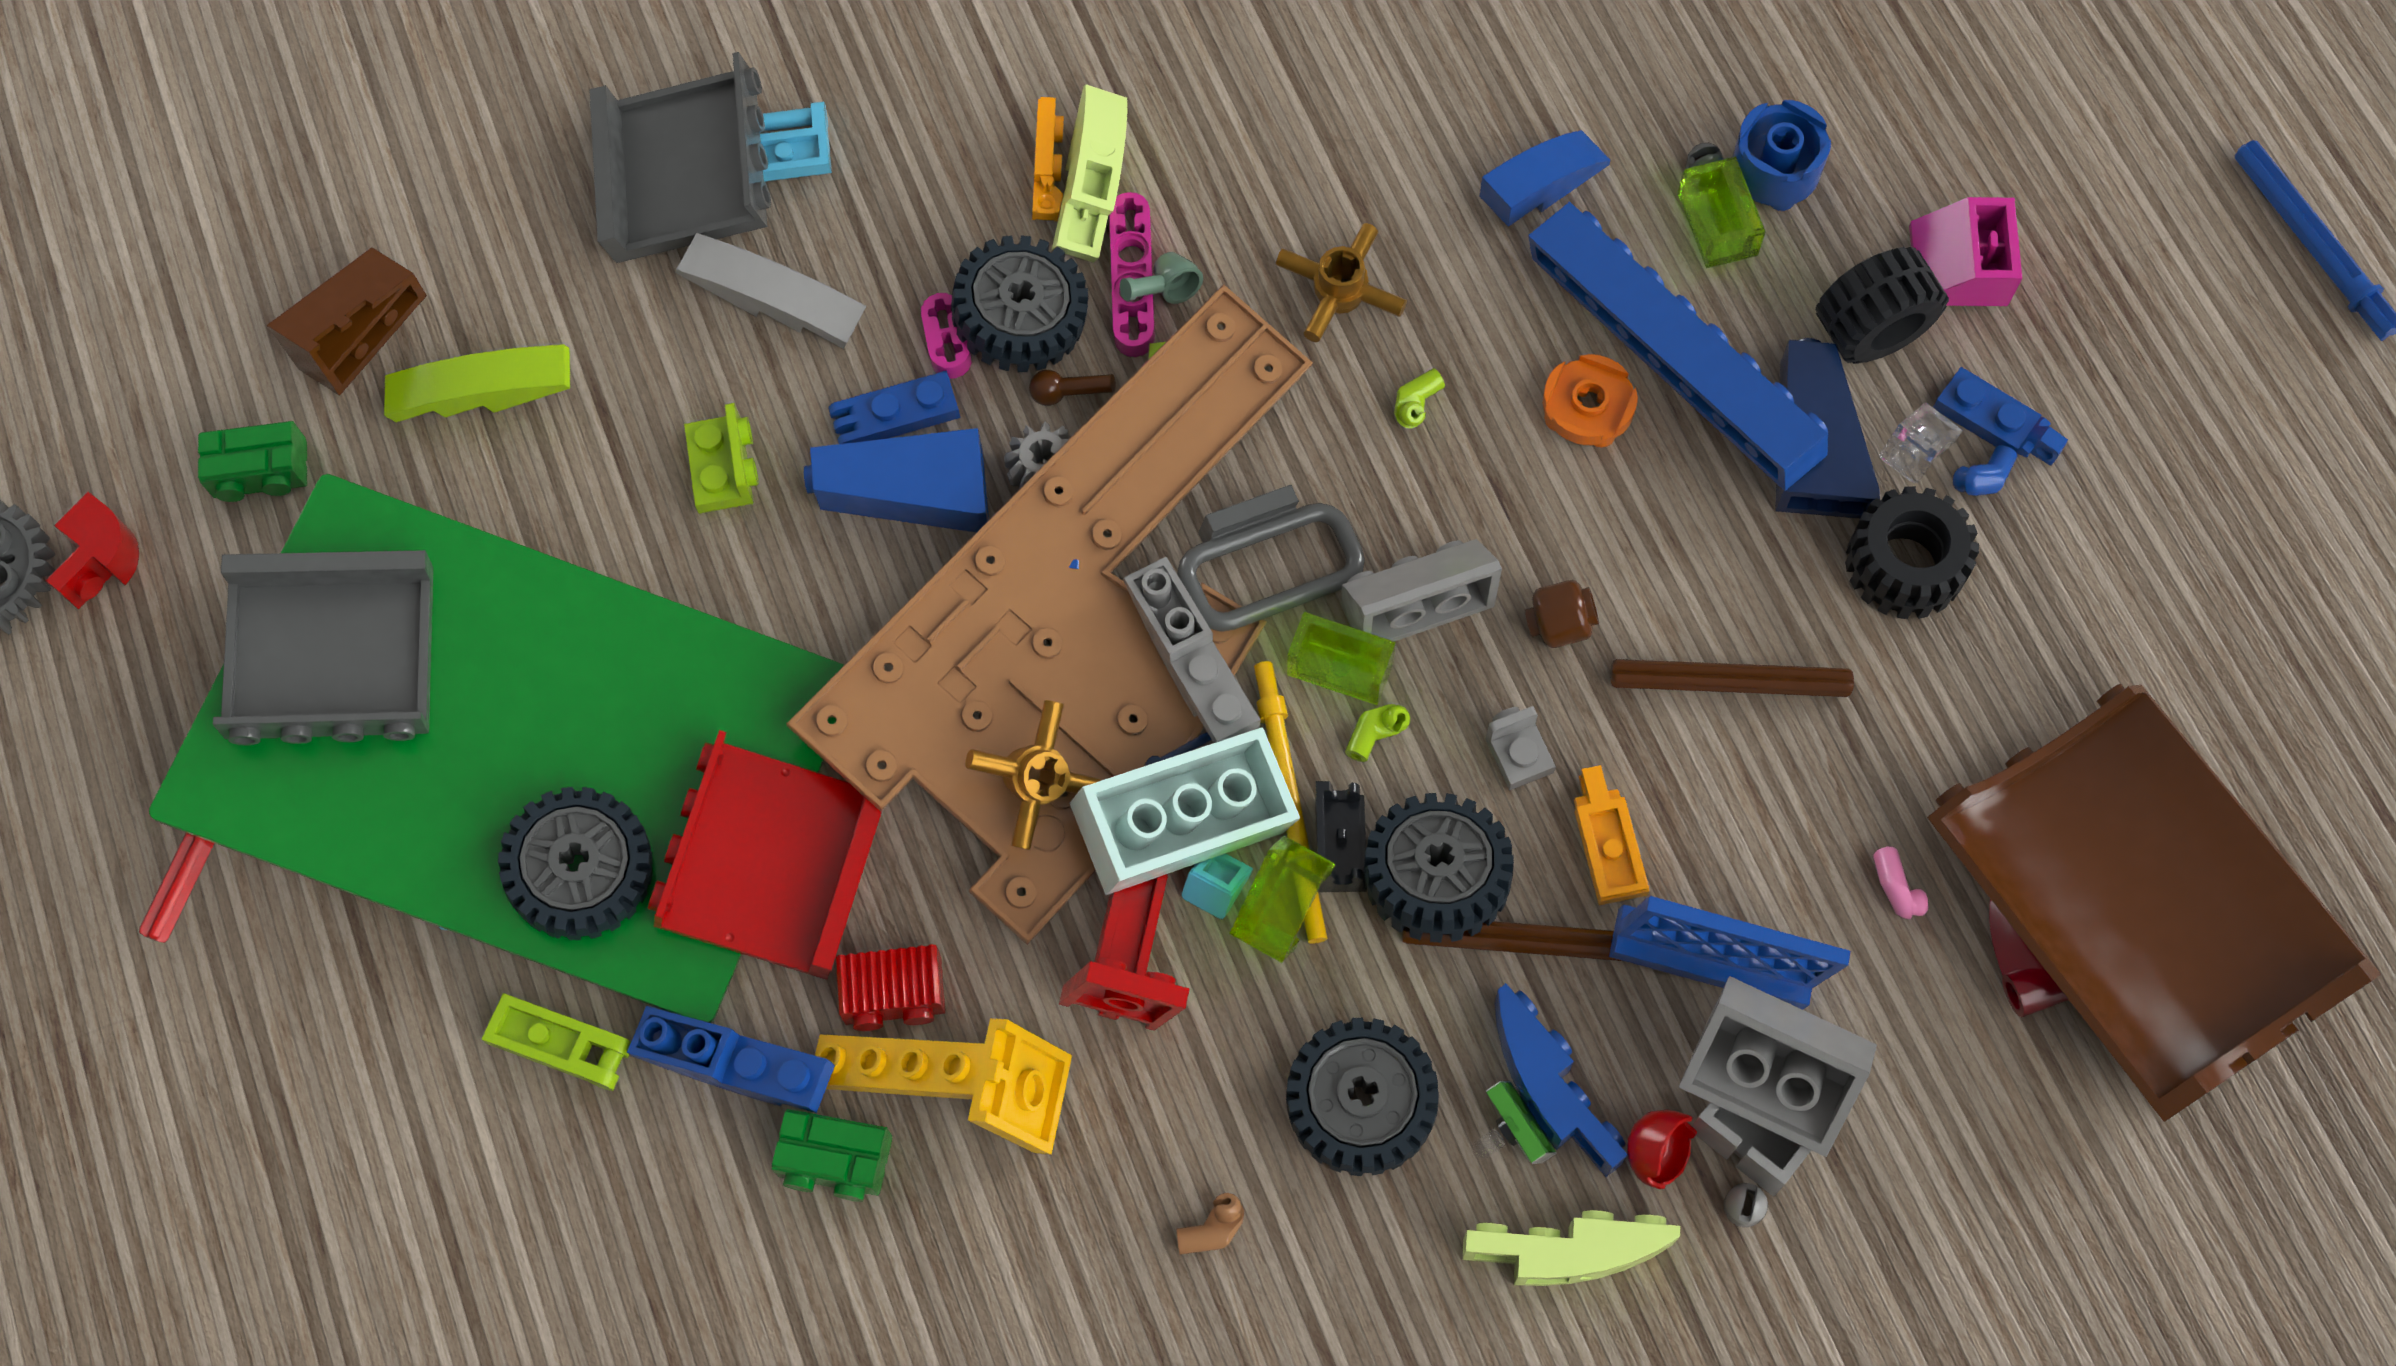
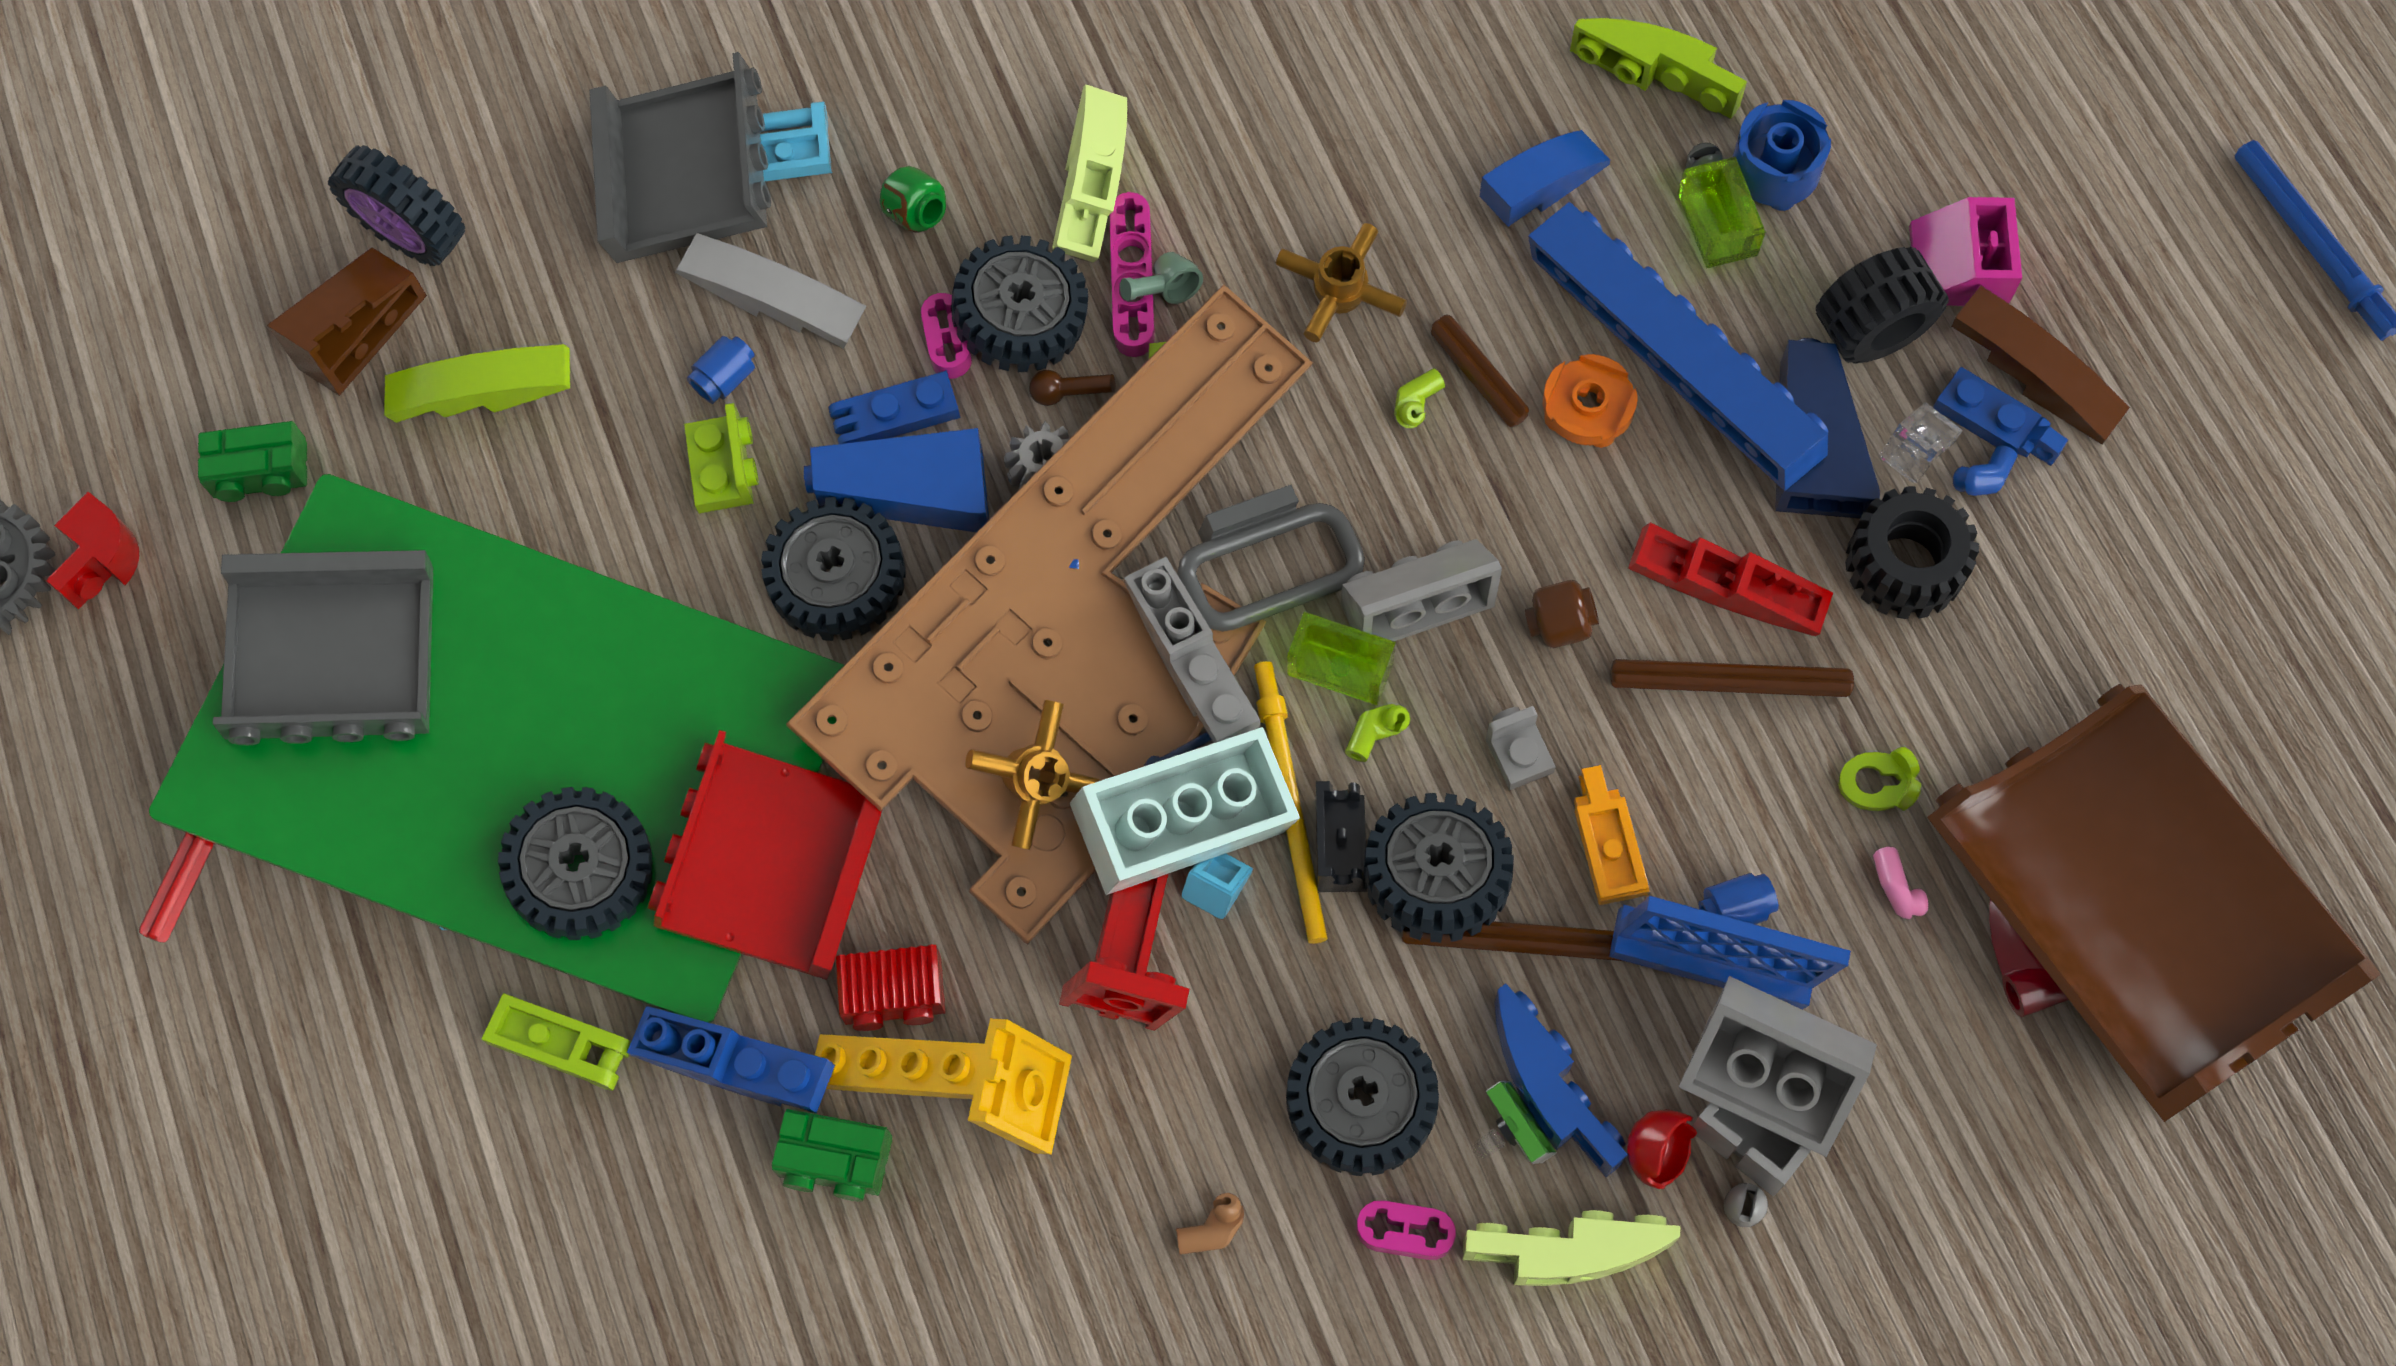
(396, 205): none -> black wheel
(721, 368): none -> blue brick
(844, 596): none -> wheel
(913, 199): none -> green head
(1046, 196): light orange hinge -> none
(1281, 898): clear neon green panel -> none
(1407, 1217): none -> dark pink beam
(1479, 371): none -> reddish brown axle
(1648, 52): none -> lime slope
(1731, 582): none -> red slope
(1742, 898): none -> blue brick
(1899, 763): none -> lime piece
(2041, 362): none -> reddish brown slope

